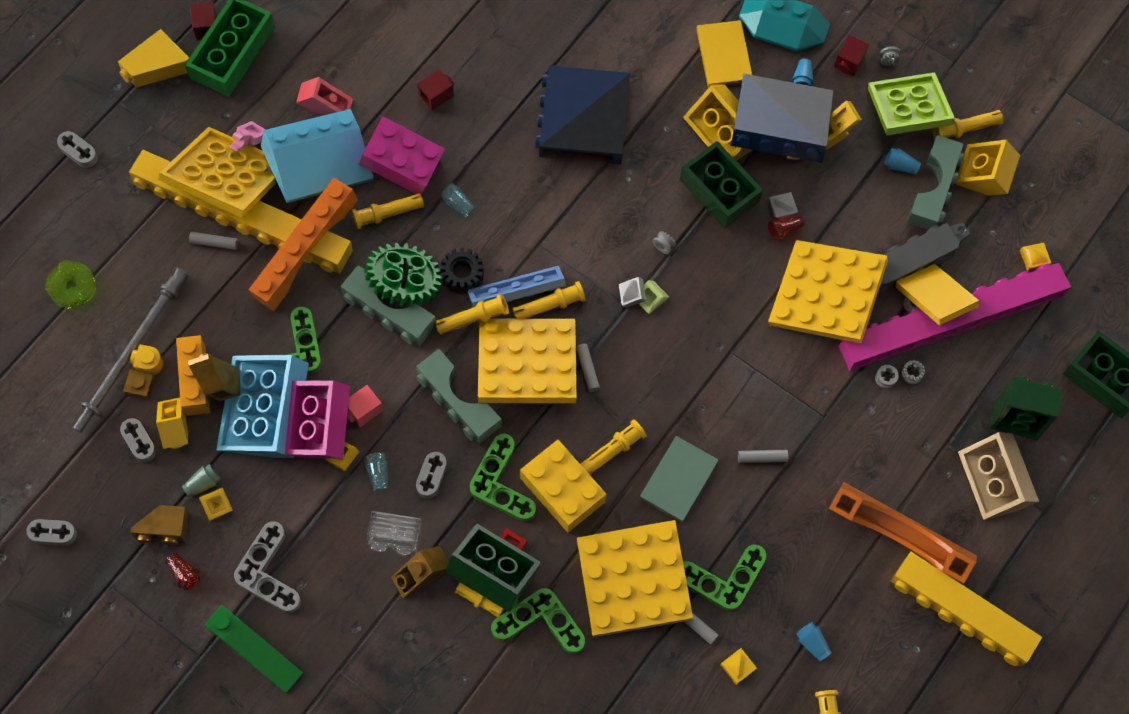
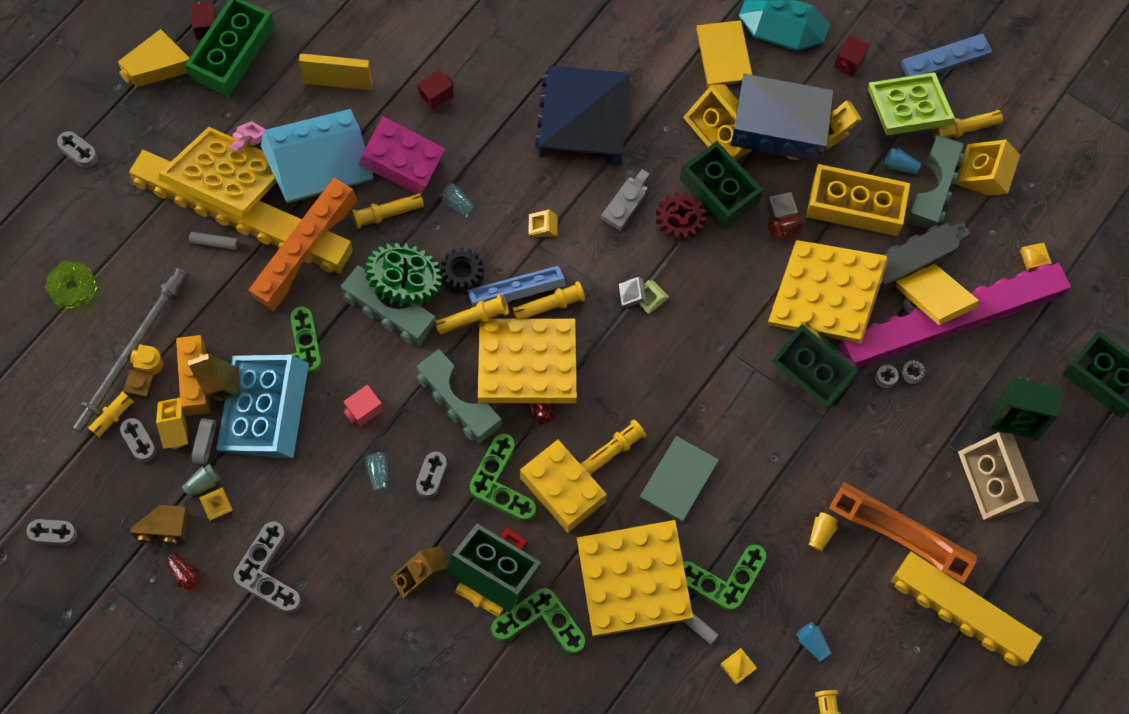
(110, 414): none -> yellow pin
(203, 441): none -> light grey beam
(253, 649): green slope -> none
(317, 419): dark pink brick -> none
(322, 97): coral slope -> none
(335, 72): none -> yellow tile
(349, 454): yellow tile -> none
(394, 532): clear brick -> none
(542, 412): none -> clear red cone
(543, 224): none -> yellow slope
(587, 368): light grey piece -> none
(626, 201): none -> light grey hinge
(663, 242): light grey bush -> none
(672, 220): none -> dark red gear
(762, 456): light grey piece -> none
(804, 73): dark azure cone -> none
(816, 365): none -> dark green brick
(823, 530): none -> yellow cone
(858, 200): none -> yellow brick
(890, 56): light grey bush -> none
(948, 56): none -> medium blue plate

